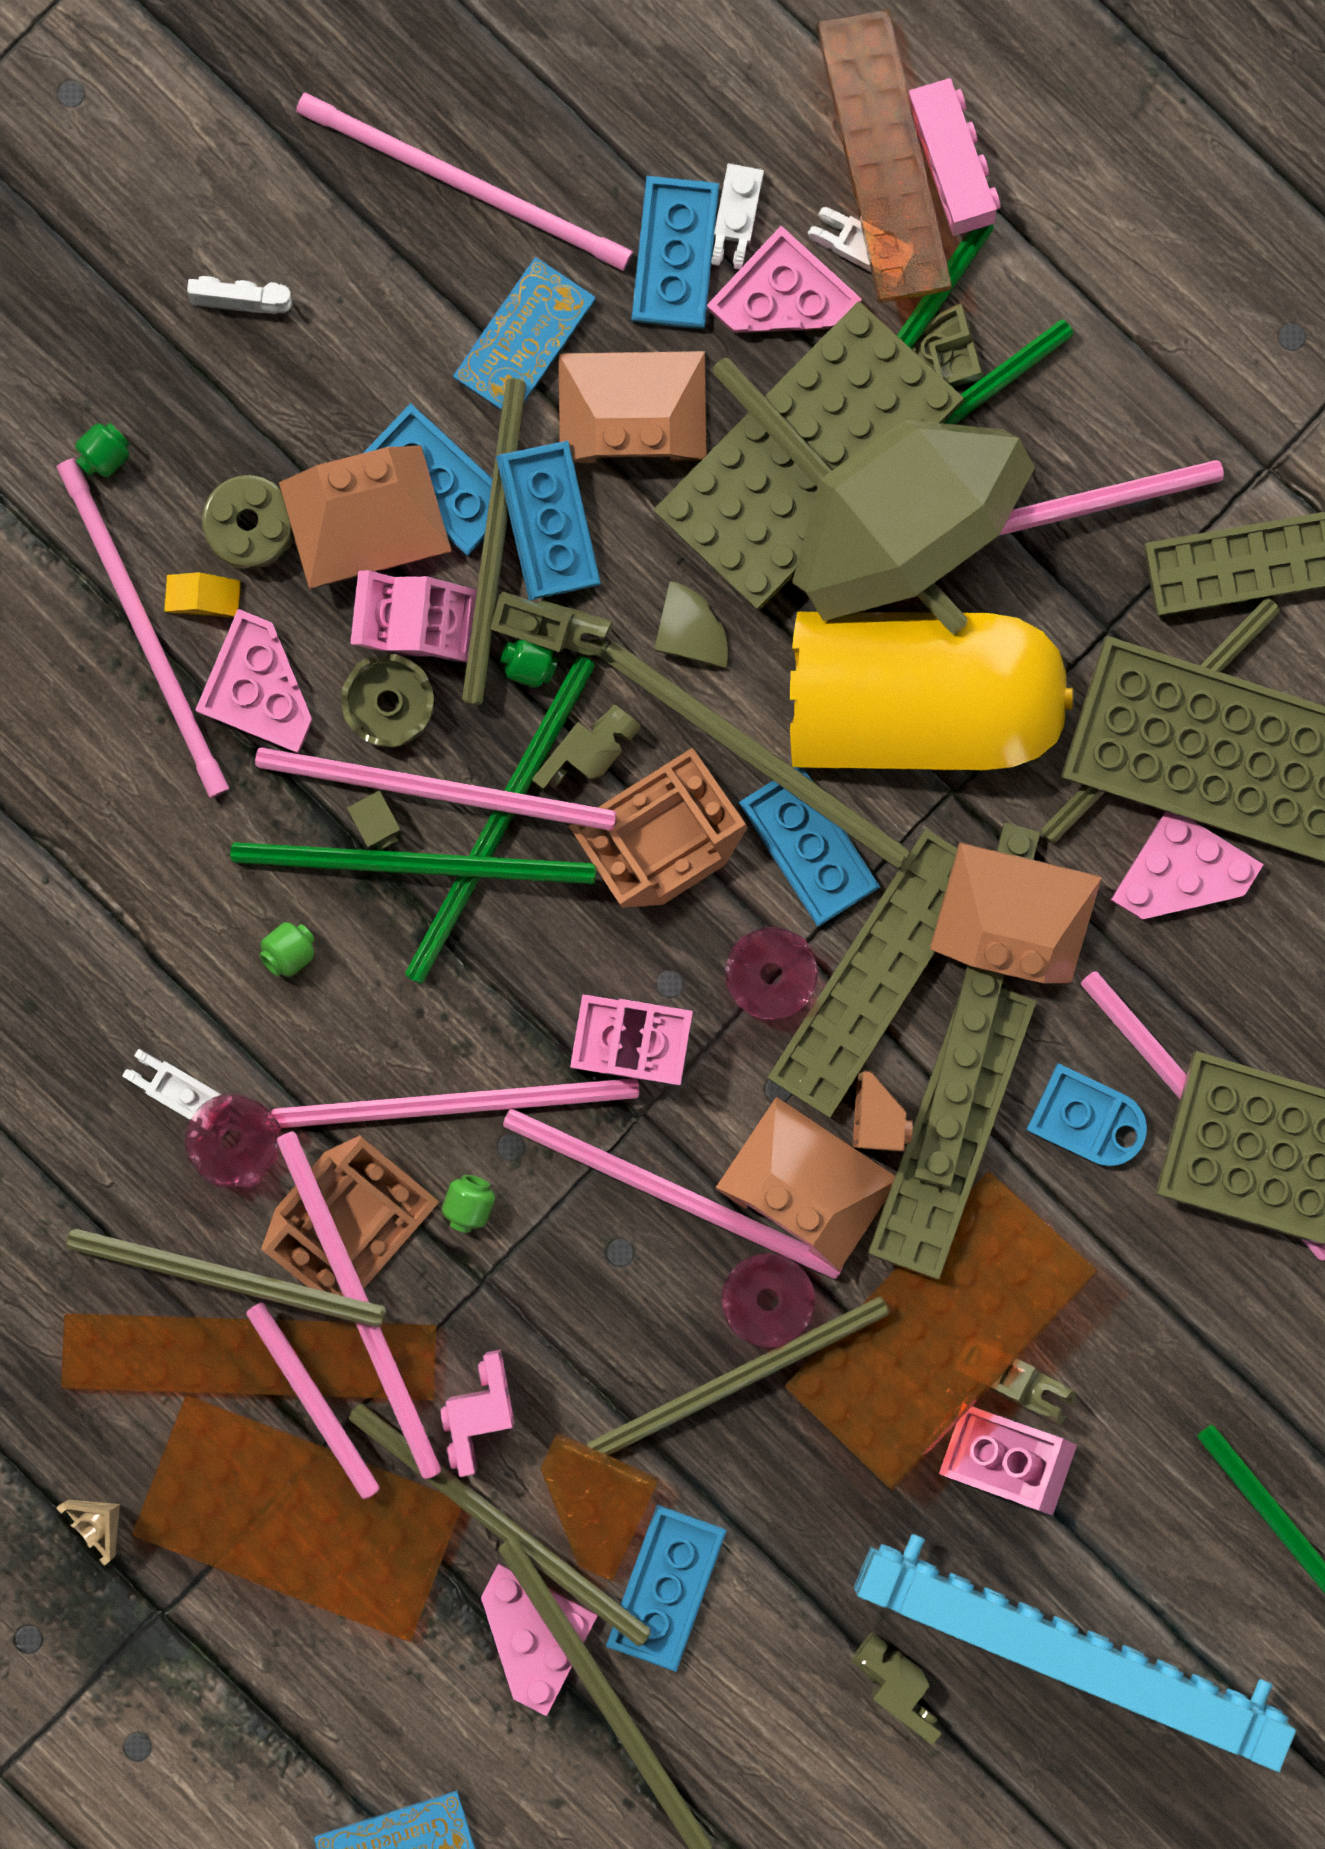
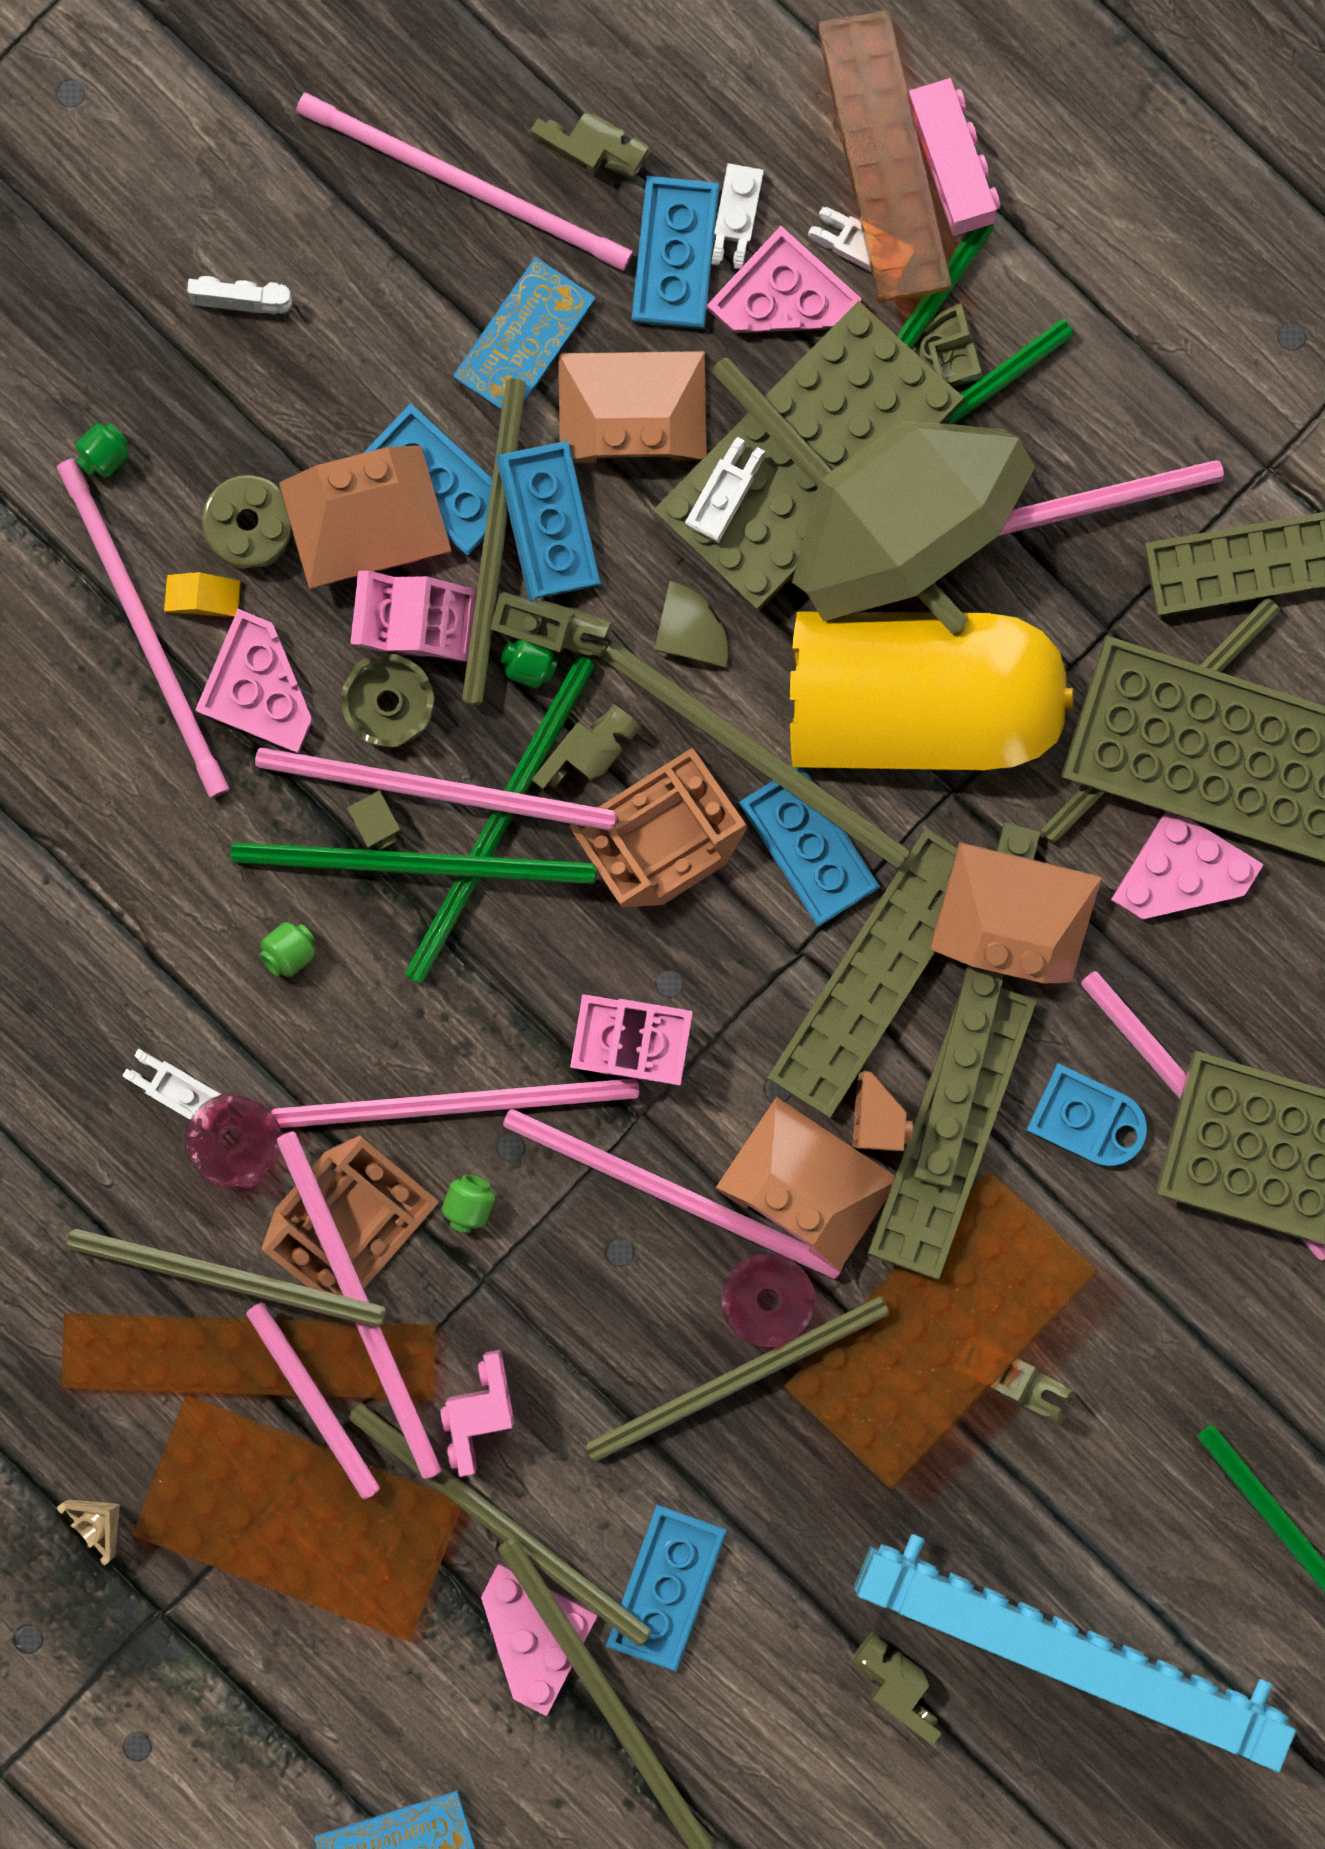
(591, 144): none -> olive plate
(596, 1502): clear orange plate -> none
(724, 492): none -> white hinge
(776, 947): clear pink plate -> none
(1008, 1459): bright pink slope -> none

